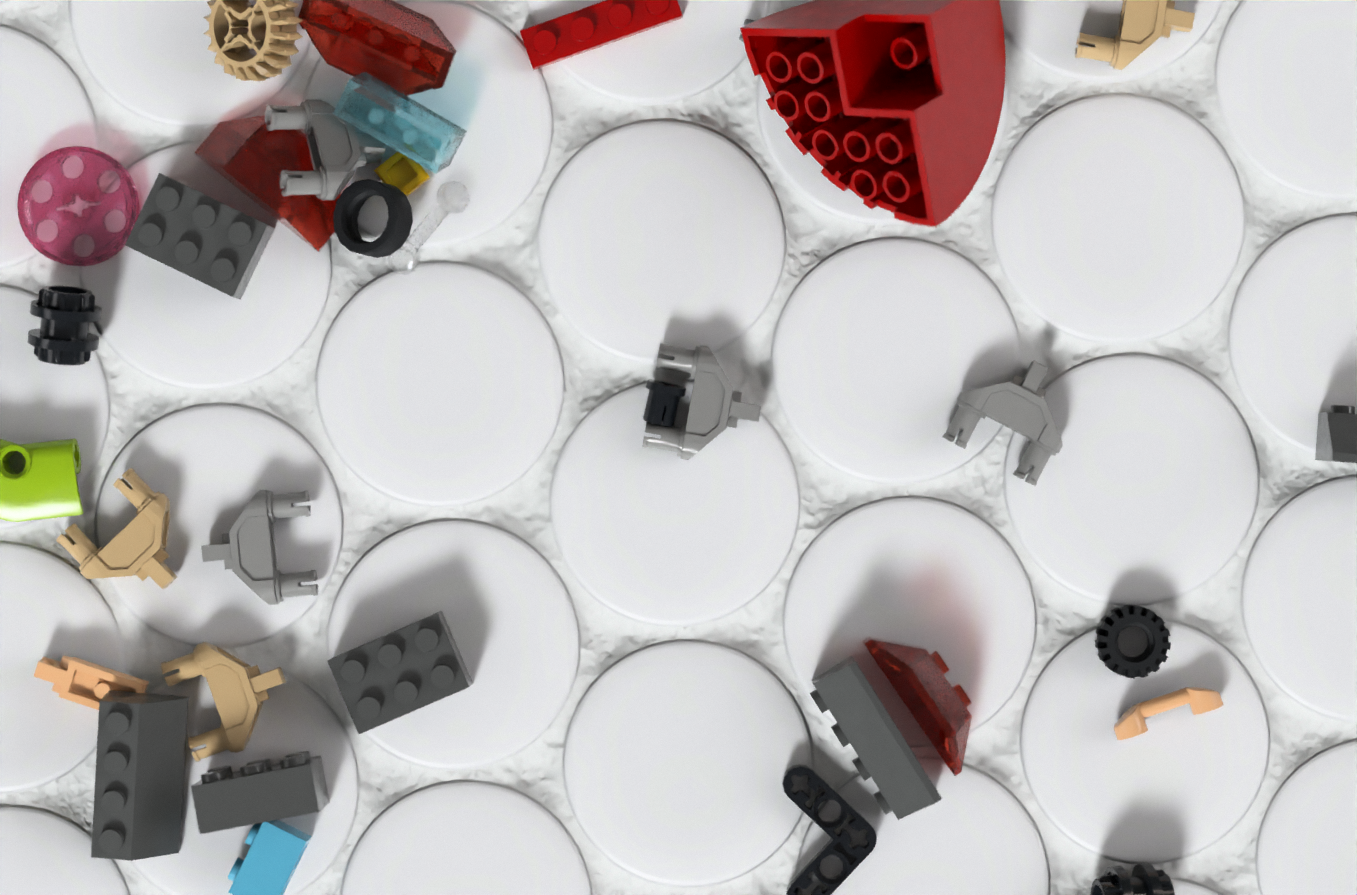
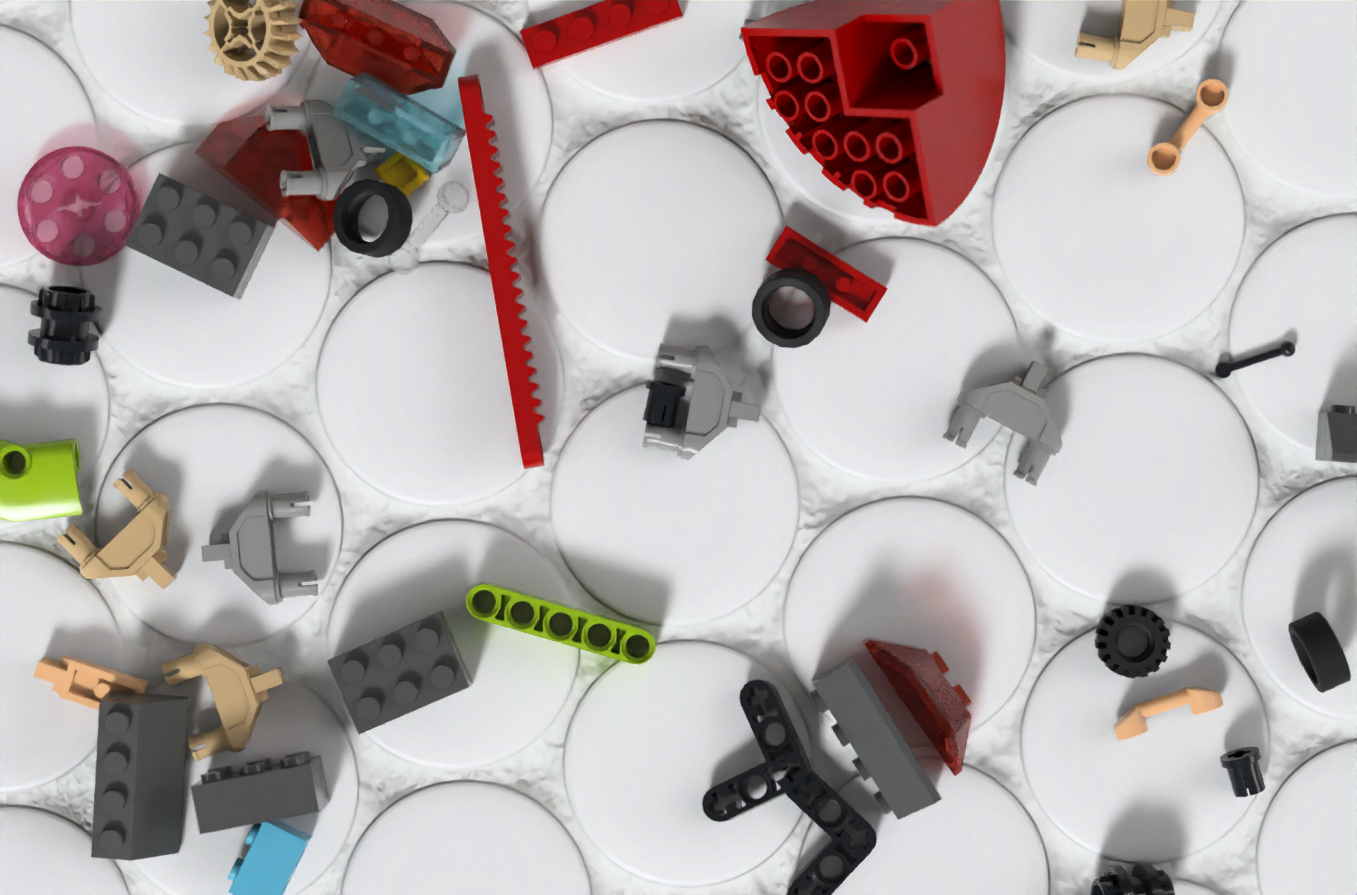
(501, 265): none -> red gear
(541, 626): none -> lime beam
(775, 757): none -> black beam
(777, 333): none -> black tyre
(844, 283): none -> red plate
(1209, 100): none -> light nougat bar
(1224, 369): none -> black hinge
(1244, 770): none -> black bush
(1319, 652): none -> black tyre

